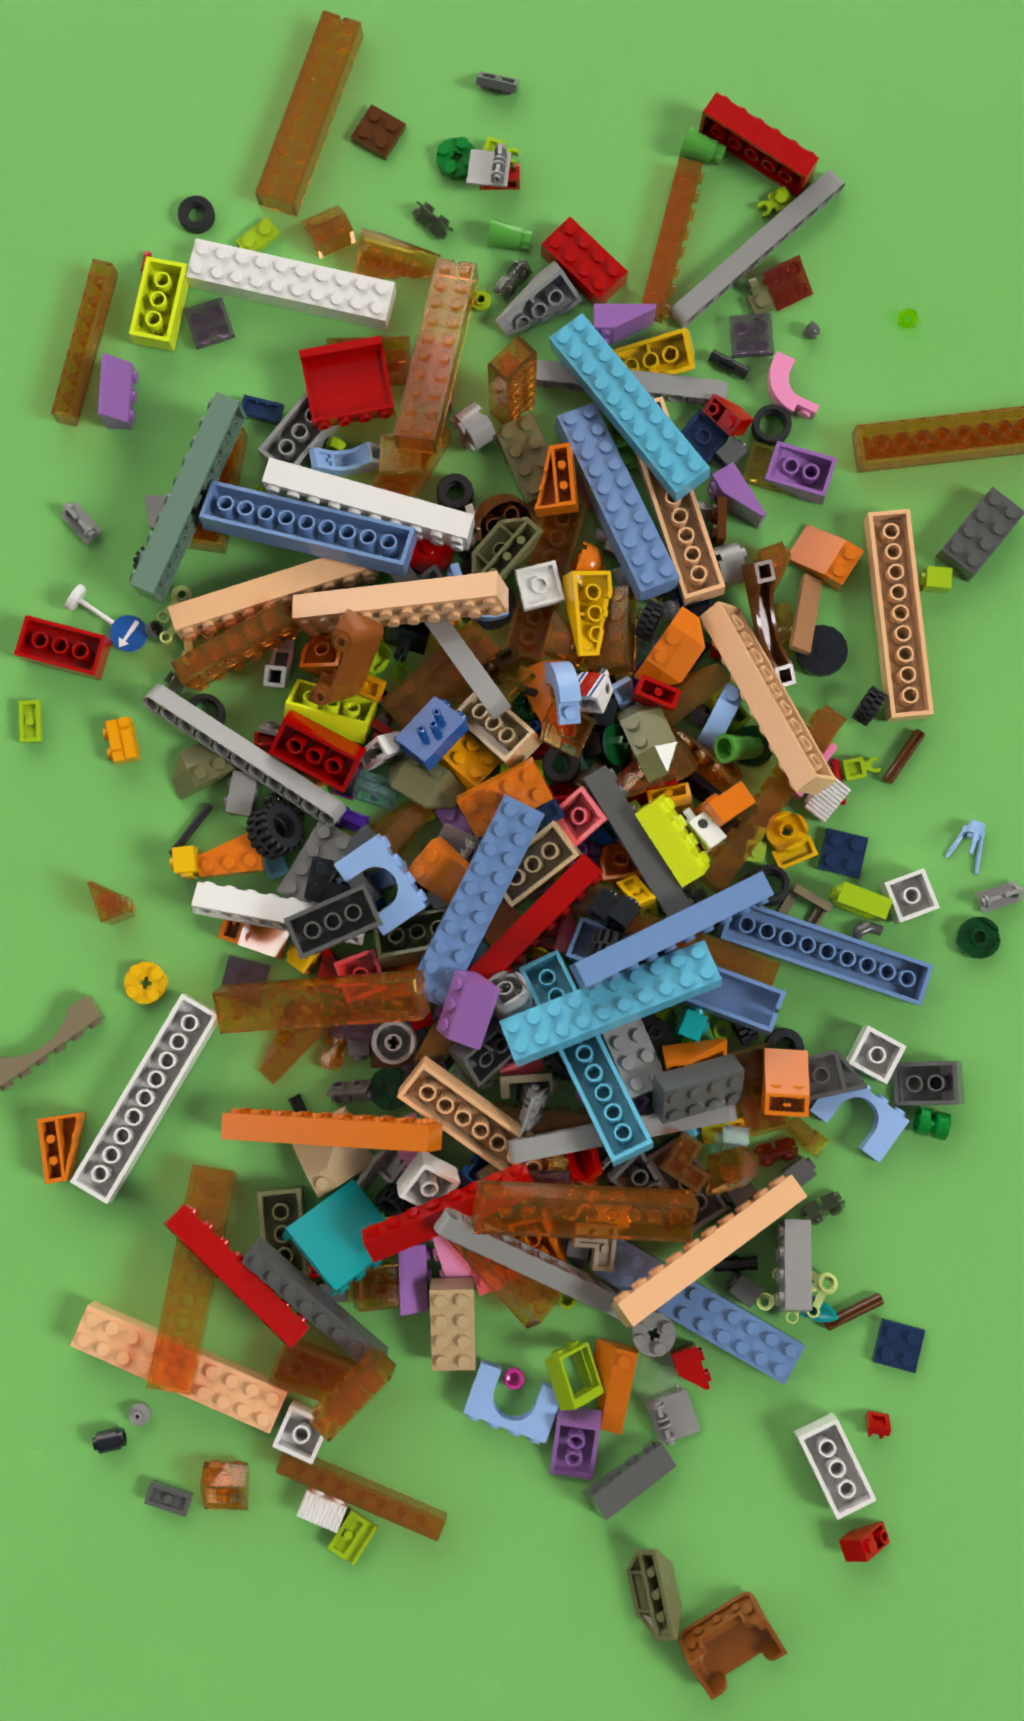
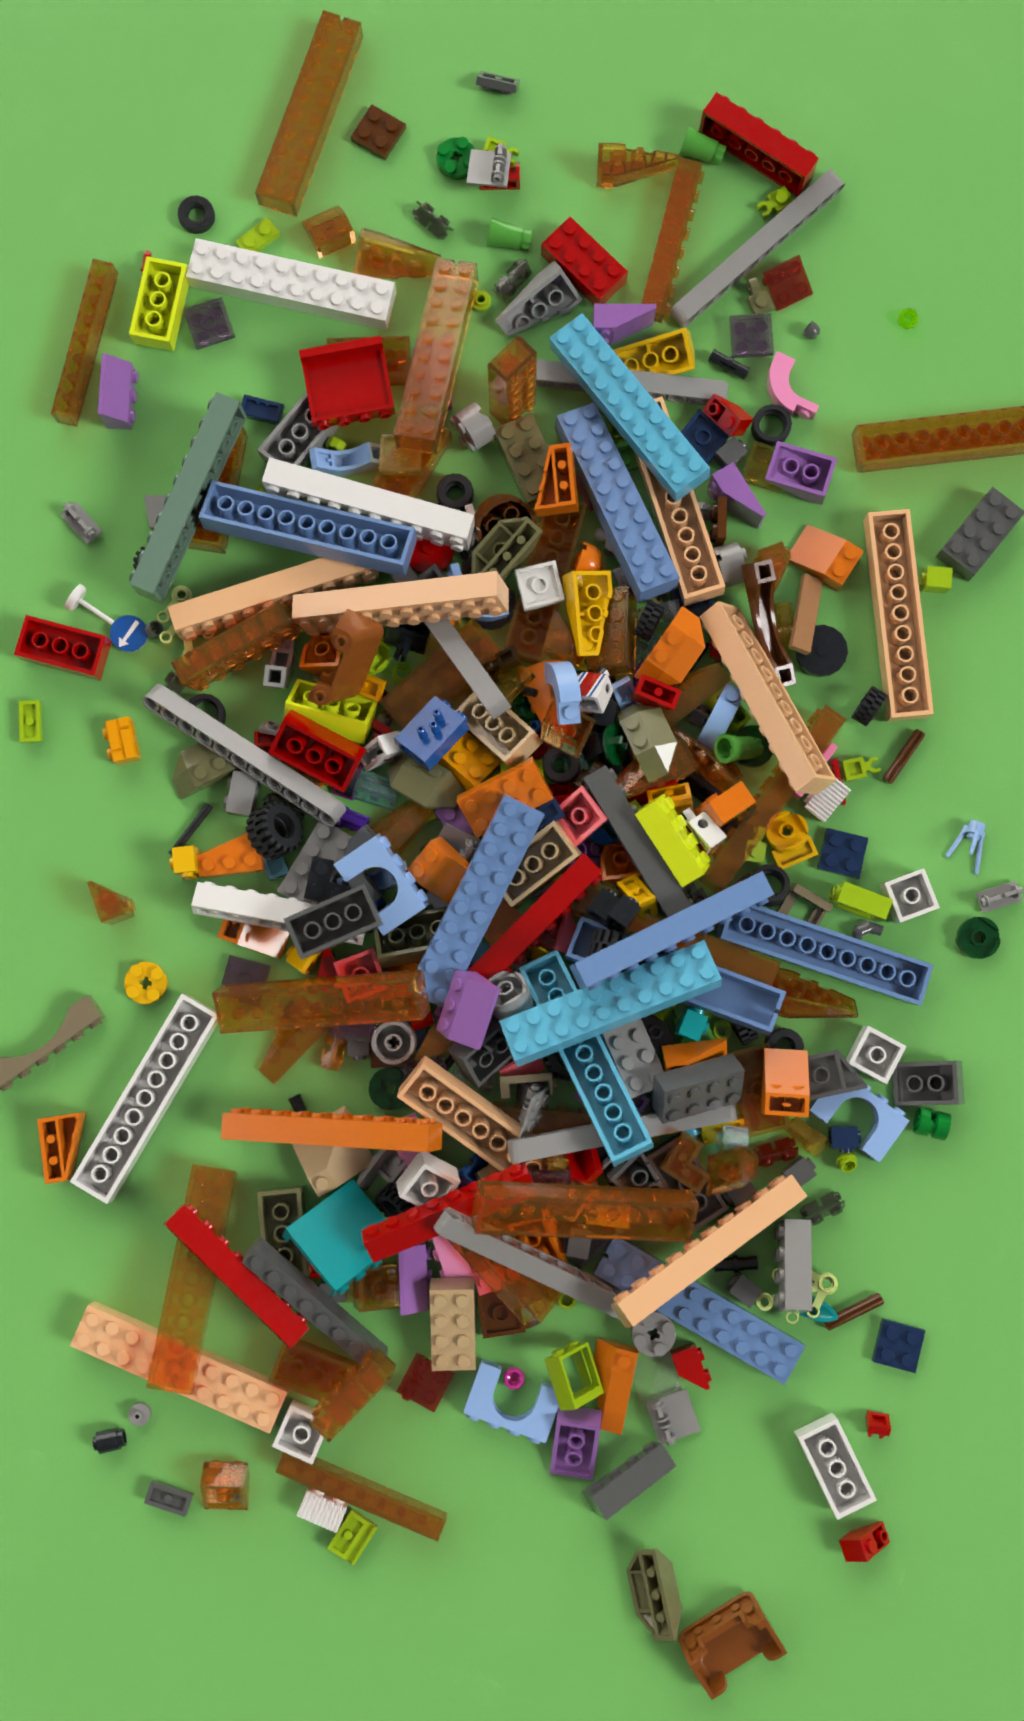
(342, 1091): dark grey hinge -> none
(423, 1384): none -> clear red hinge
(496, 1317): none -> reddish brown plate
(602, 1252): dark tan plate -> none
(622, 166): none -> clear orange wedge
(809, 1000): none -> clear orange wedge
(844, 1138): none -> dark blue brick
(847, 1162): none -> lime plate

